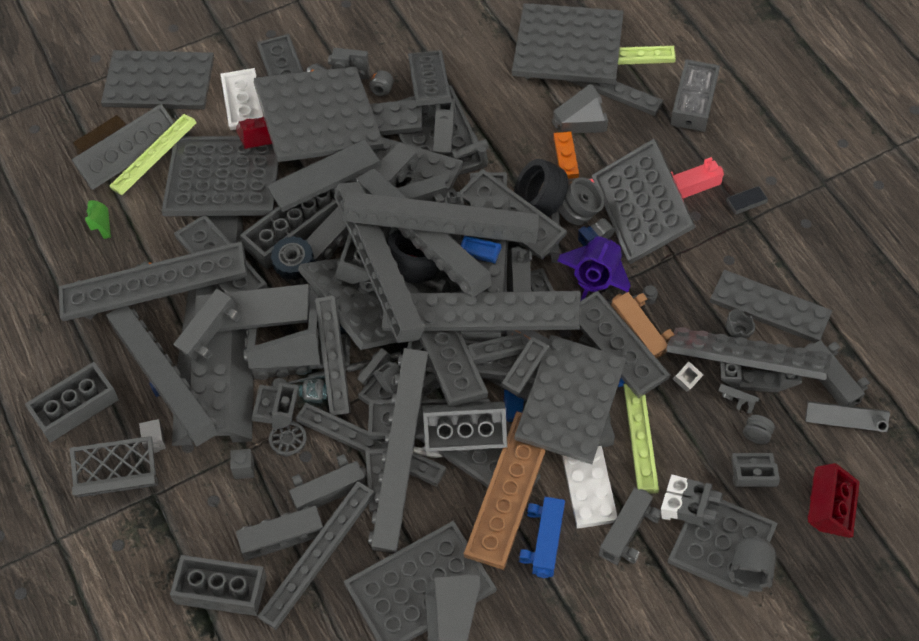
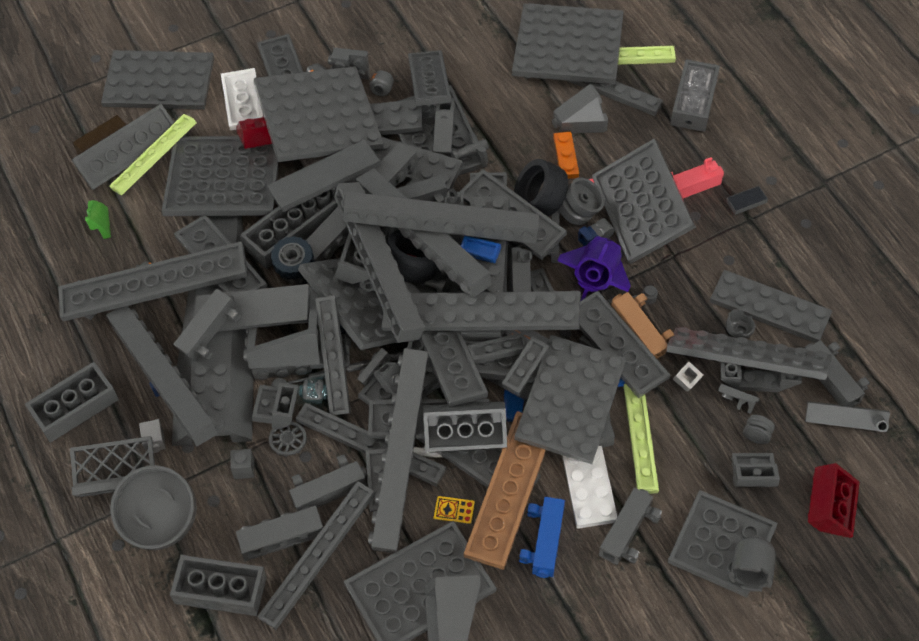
(153, 507): none -> dark grey piece
(454, 509): none -> yellow sticker
(690, 501): dark grey hips -> none

